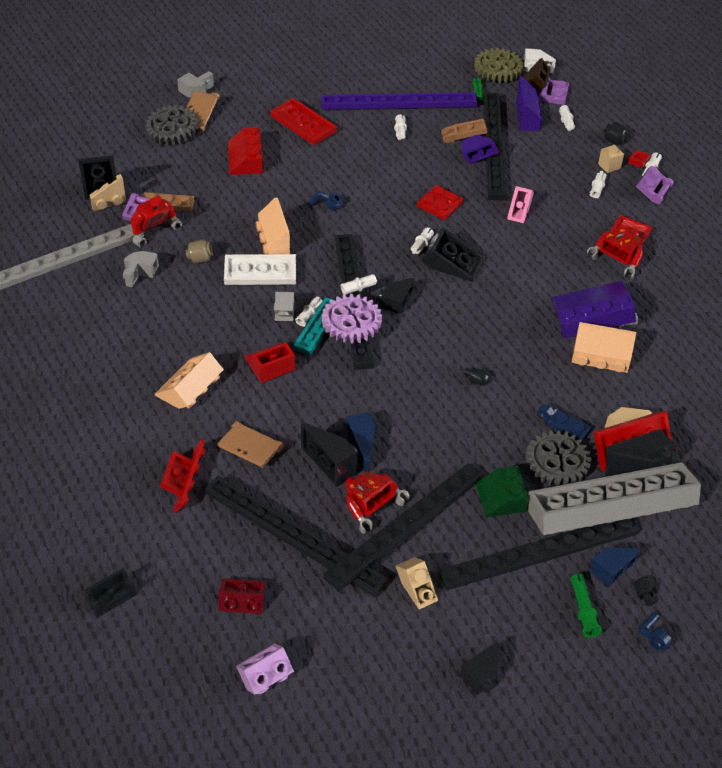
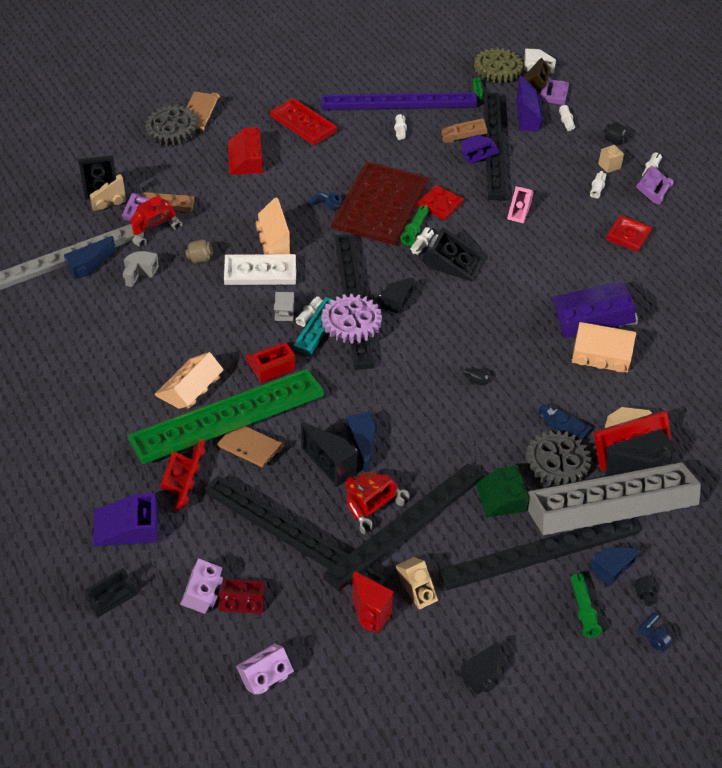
(88, 258): none -> dark blue slope
(127, 521): none -> dark purple slope
(189, 83): light grey brick -> none
(201, 586): none -> lavender brick
(224, 416): none -> green plate
(358, 284): white axle -> none
(371, 602): none -> red slope
(380, 203): none -> clear red plate
(412, 229): none -> green pin
(620, 245): red torso -> none
(639, 158): red plate -> none

